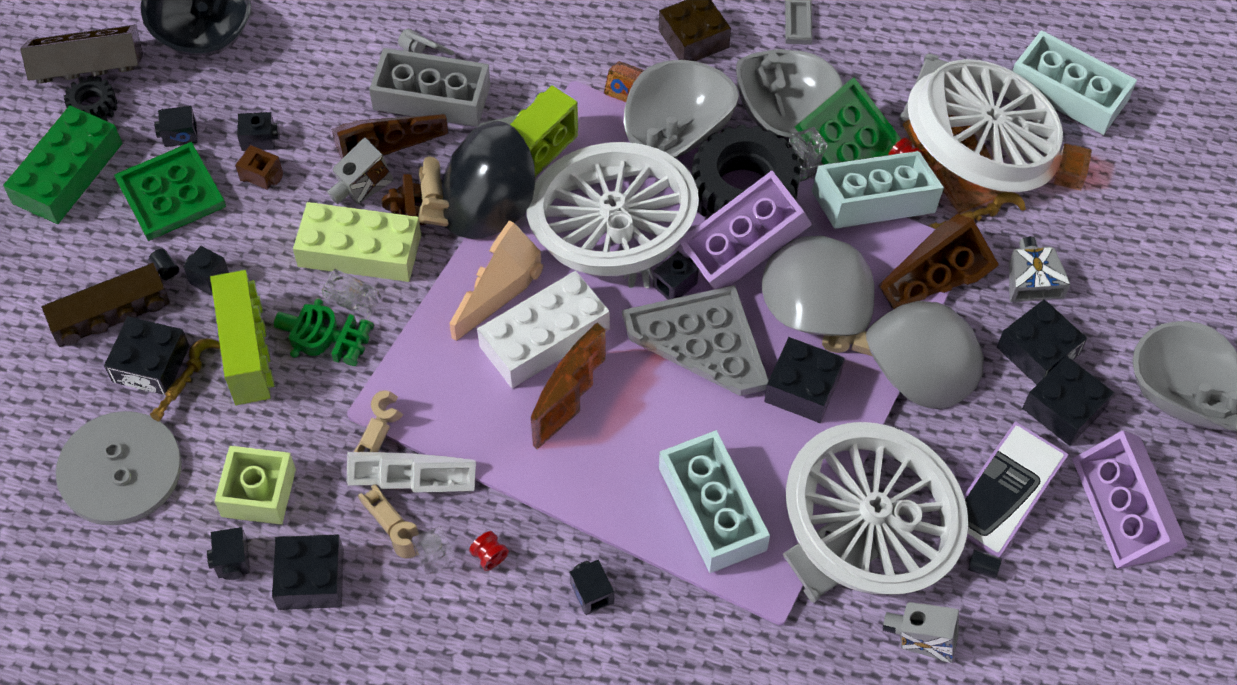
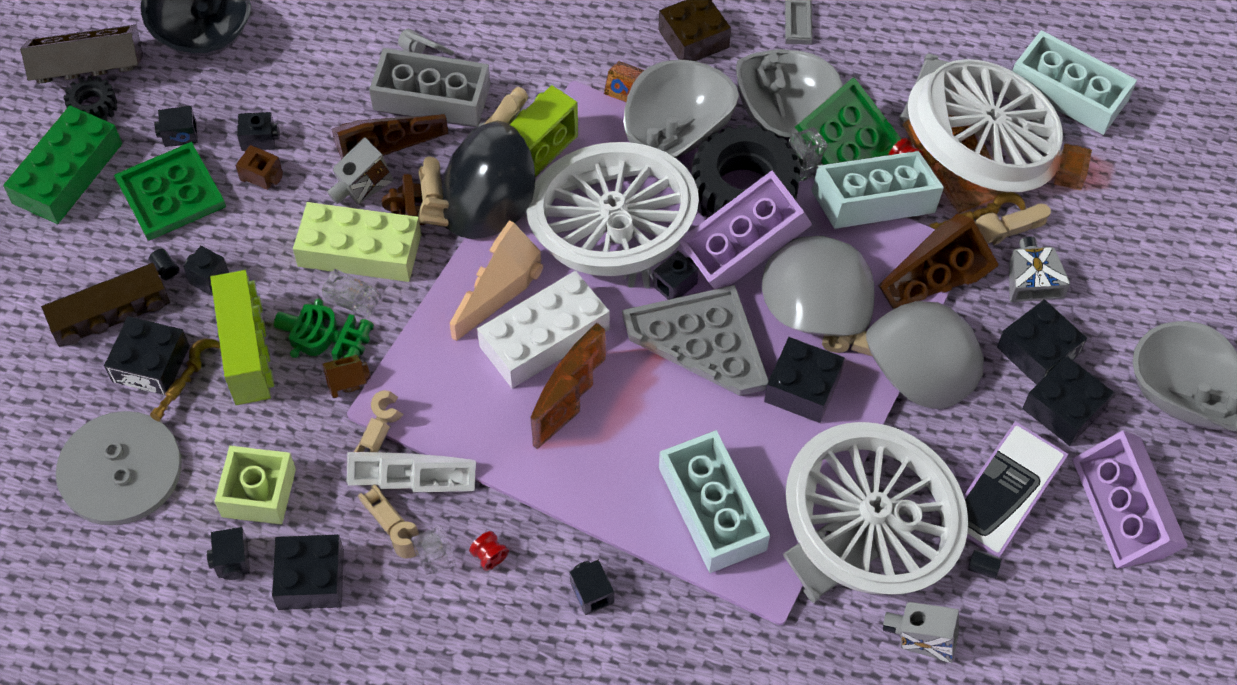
(345, 374): none -> reddish brown brick
(509, 106): none -> tan piece
(997, 230): none -> tan piece

